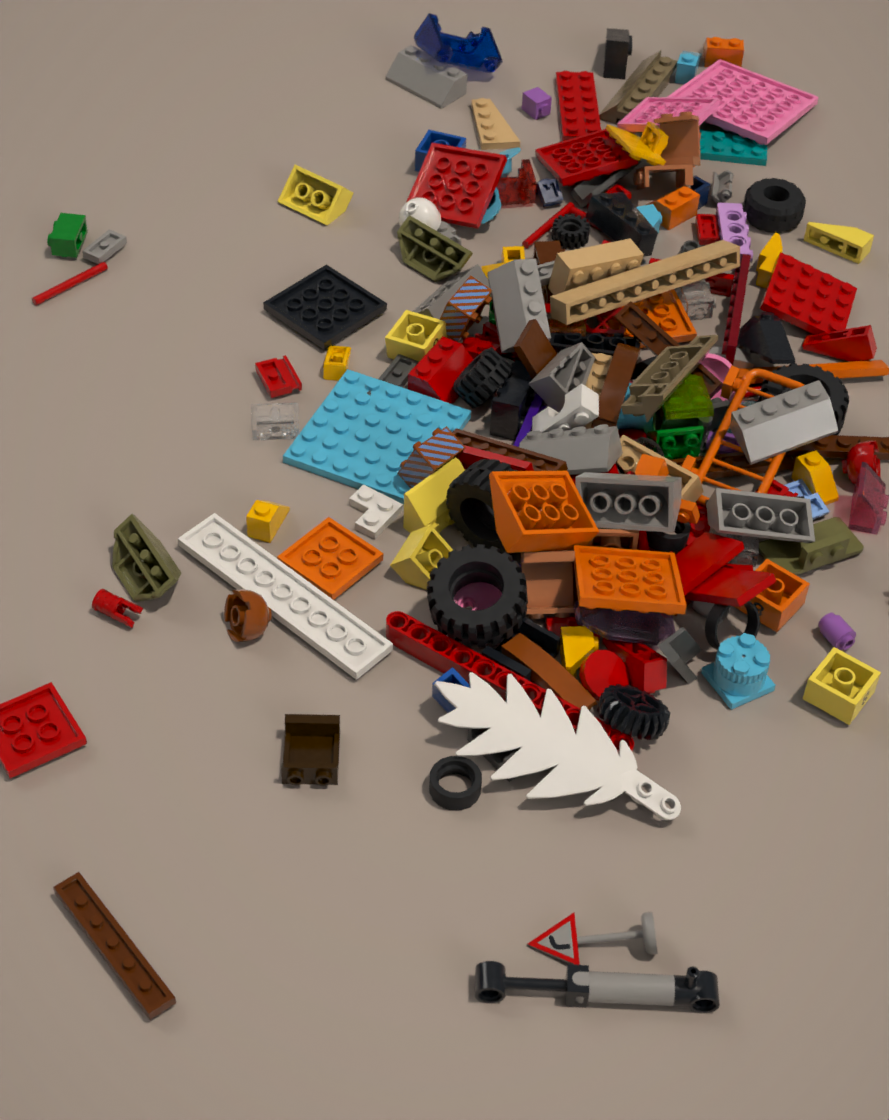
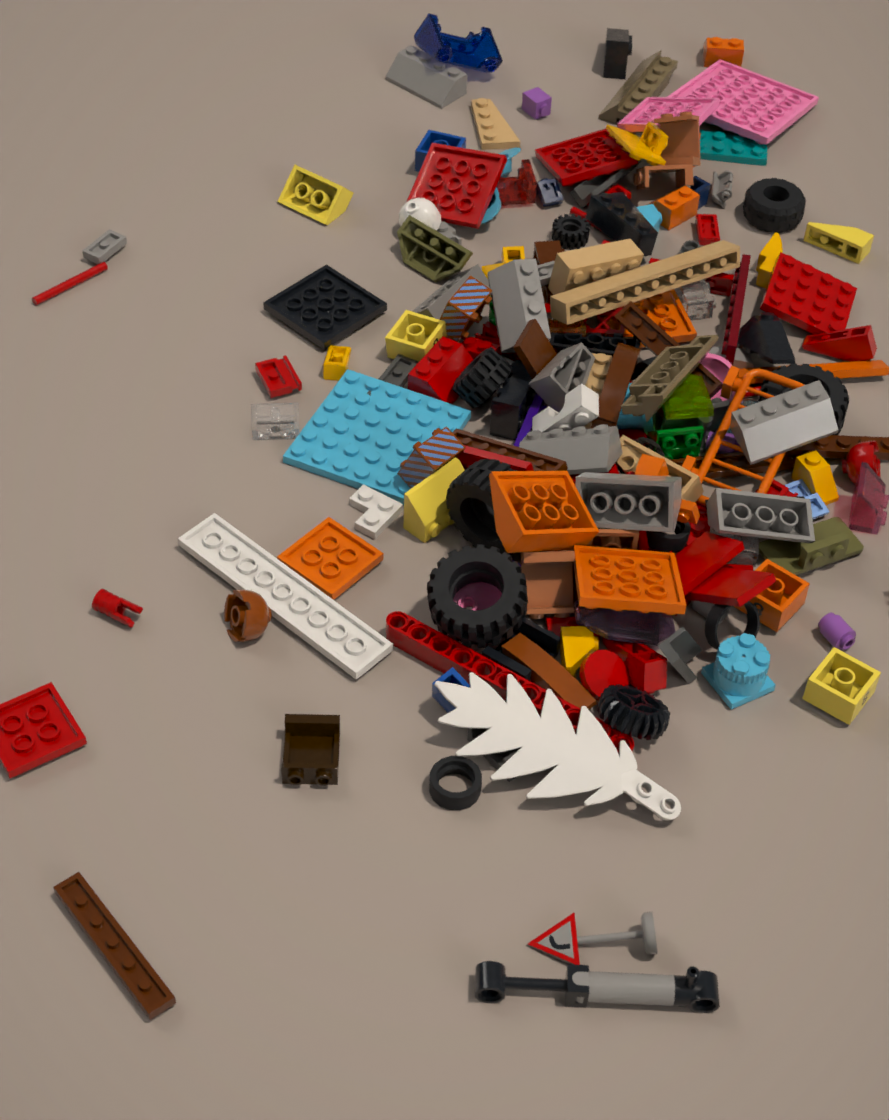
(68, 235): green brick -> none
(142, 561): olive wedge -> none
(265, 519): yellow slope -> none
(420, 556): light yellow slope -> none
(546, 226): red bar -> none
(577, 104): red plate -> none
(687, 66): medium azure slope -> none
(733, 227): lavender brick -> none

